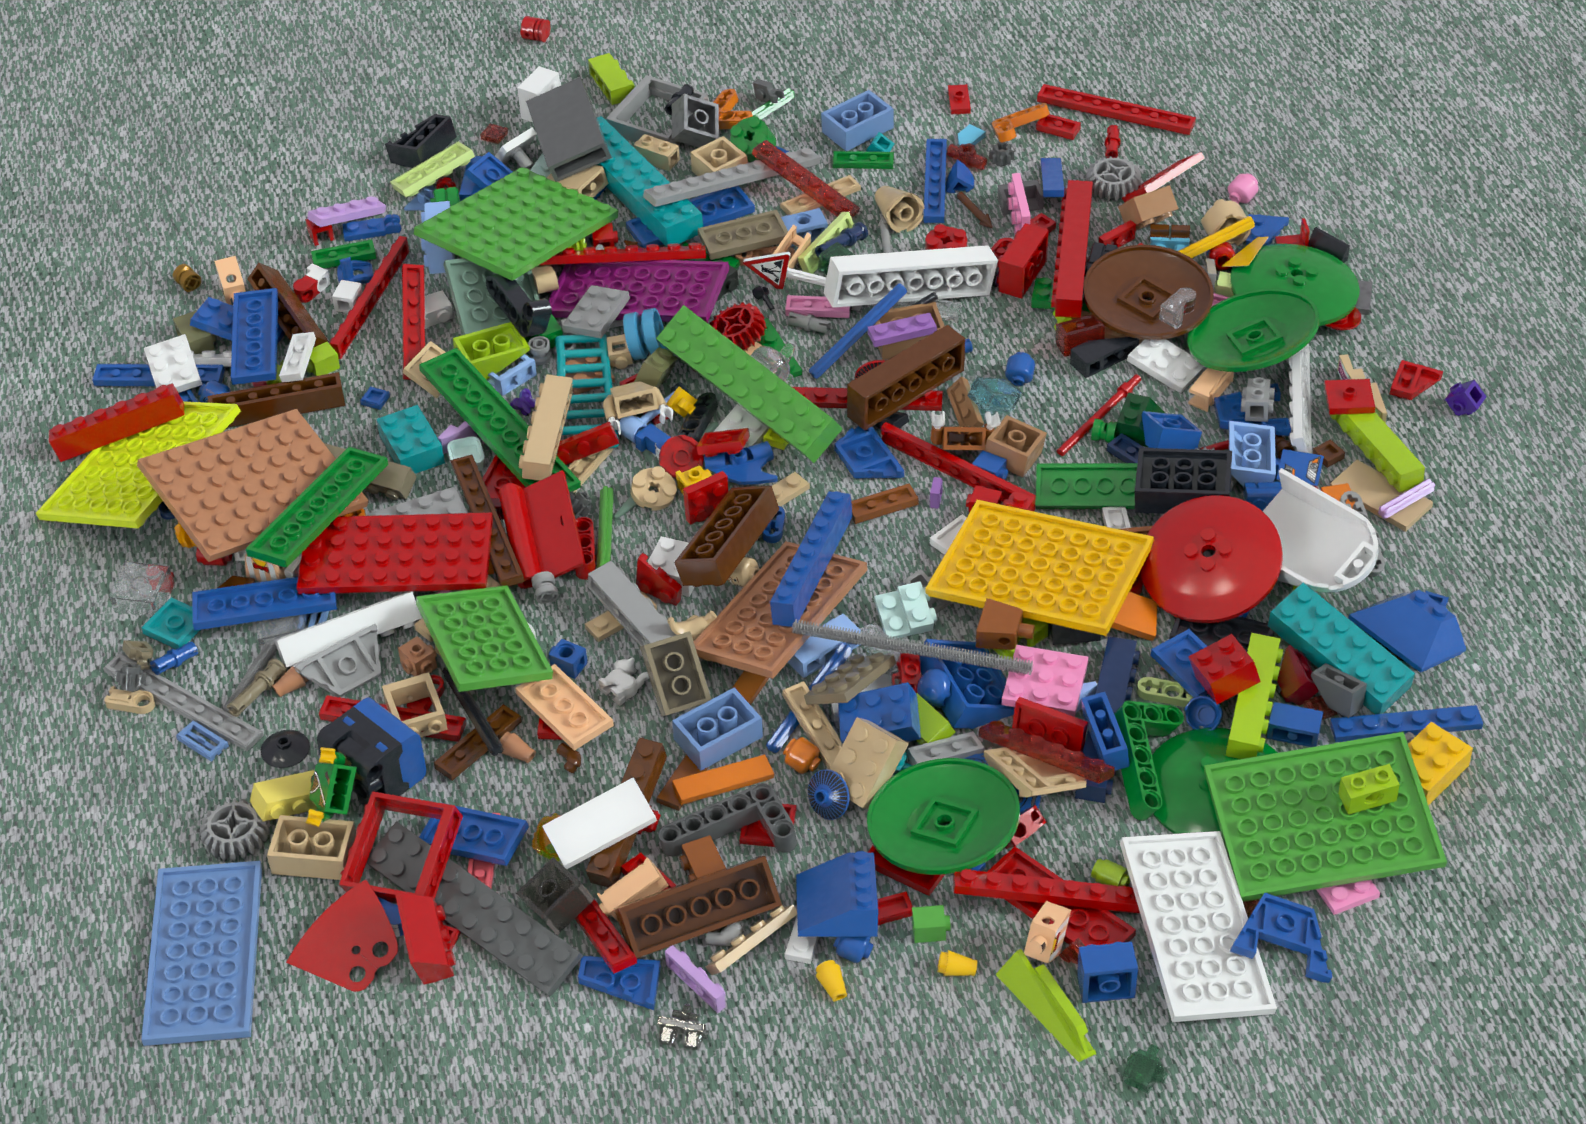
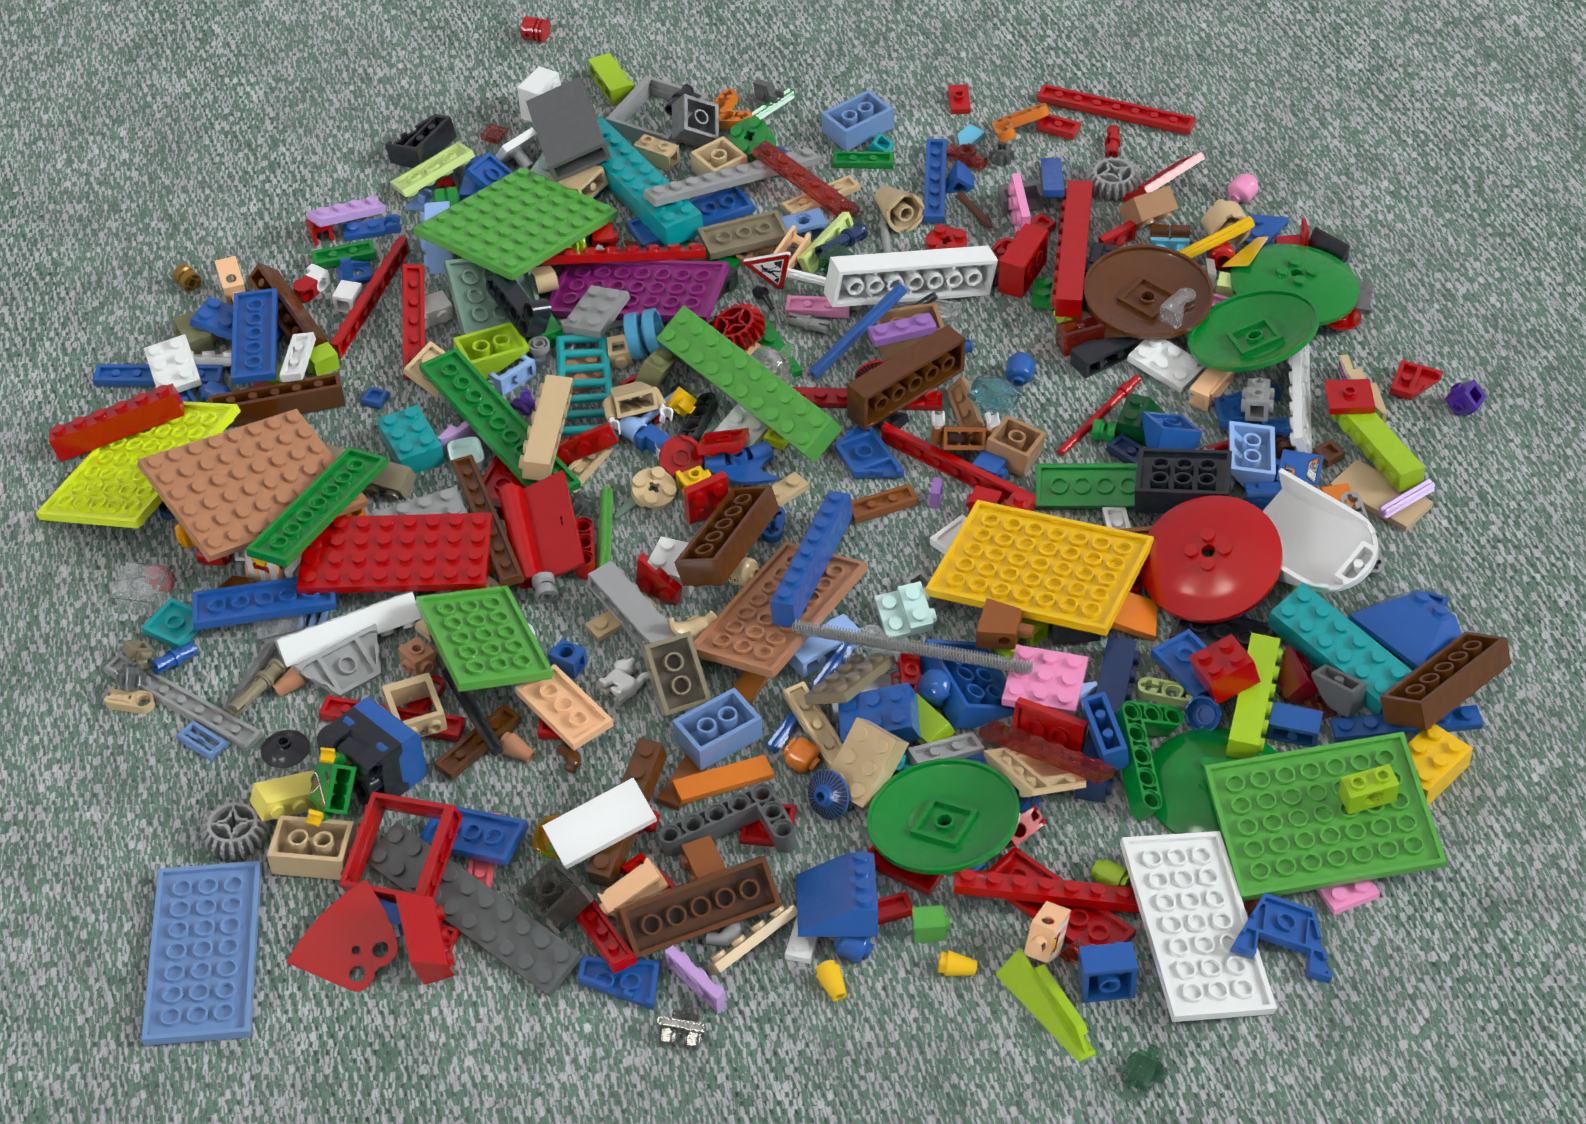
(1445, 680): none -> reddish brown brick

